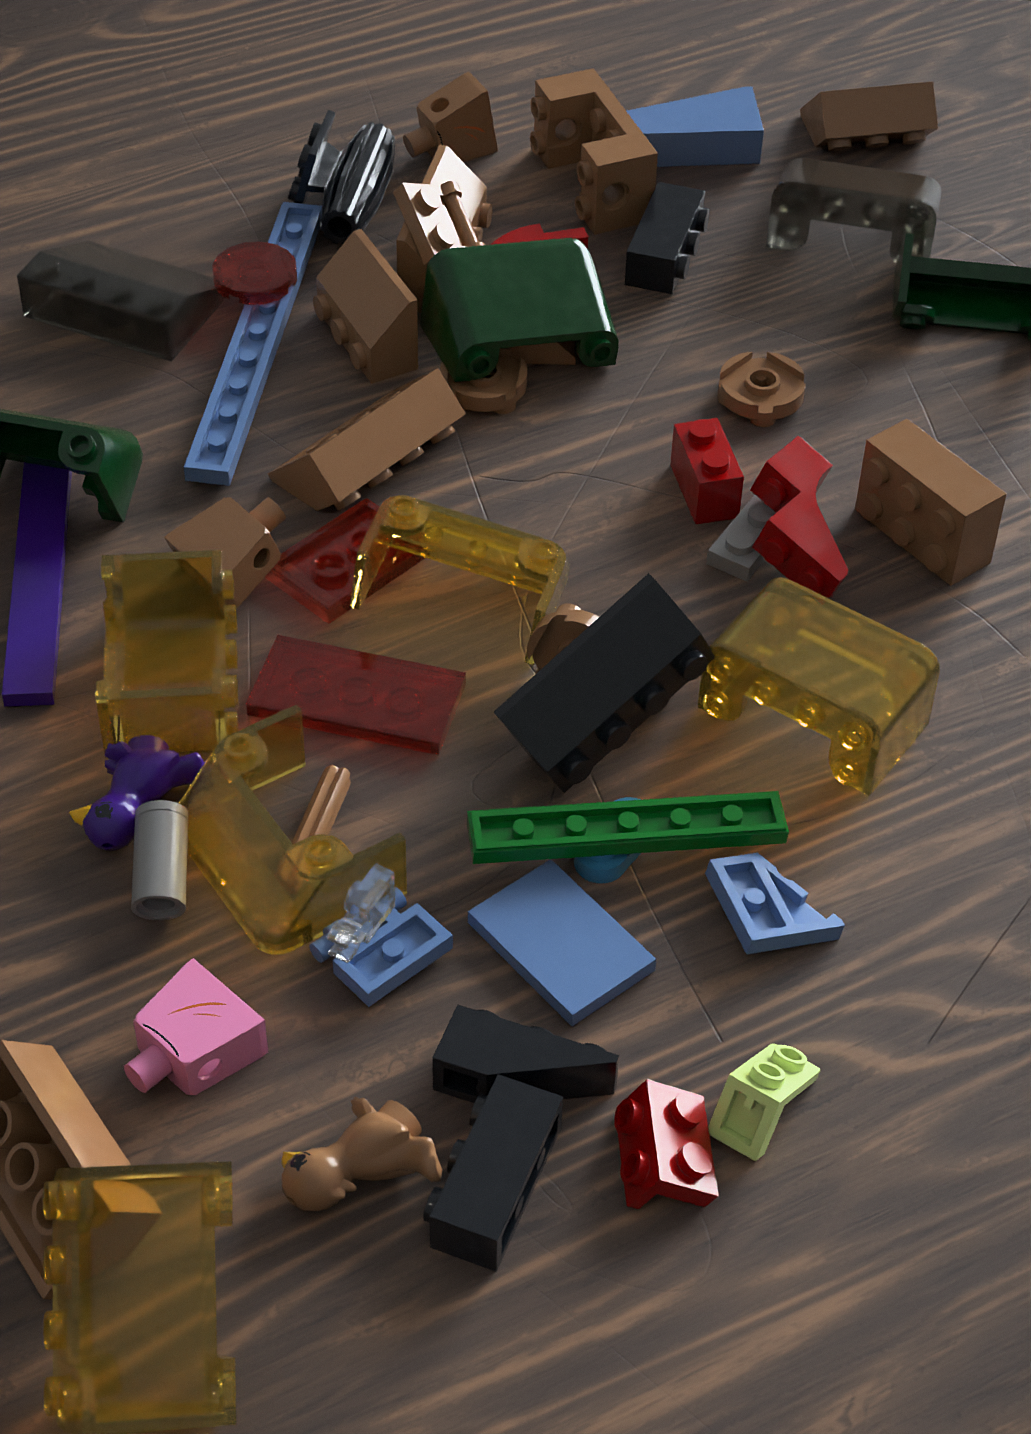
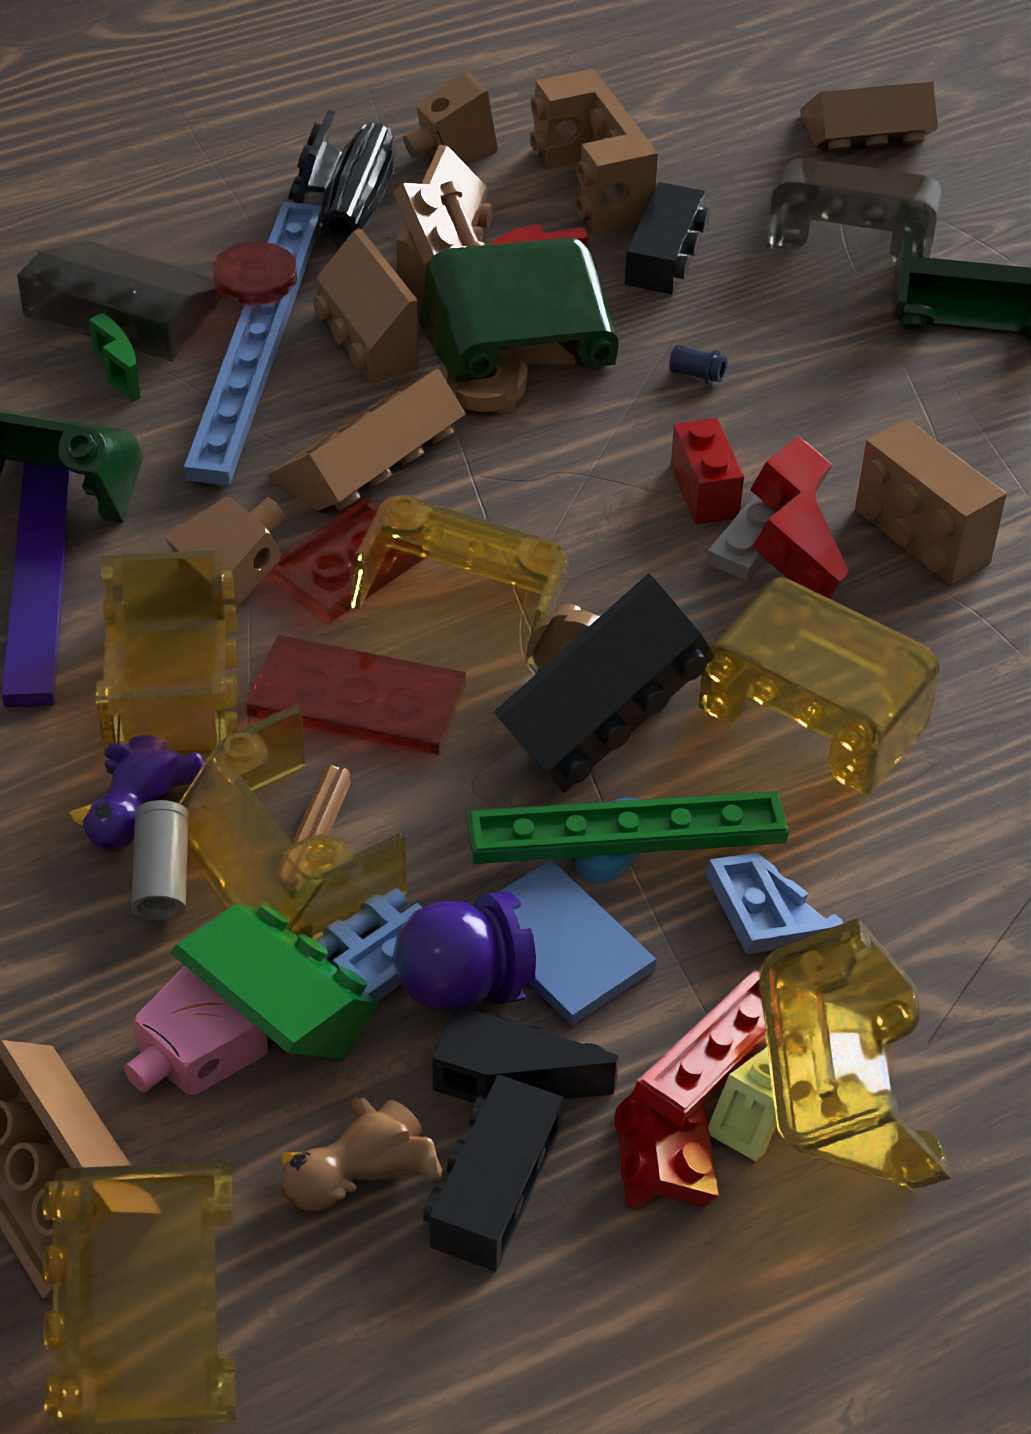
(117, 353): none -> green slope
(279, 981): none -> green slope
(367, 907): clear plate -> none
(465, 952): none -> dark purple tile
(698, 363): none -> dark blue pin
(704, 129): medium blue slope -> none
(706, 1055): none -> tile
(745, 391): medium nougat plate -> none
(826, 1025): none -> clear yellow windscreen

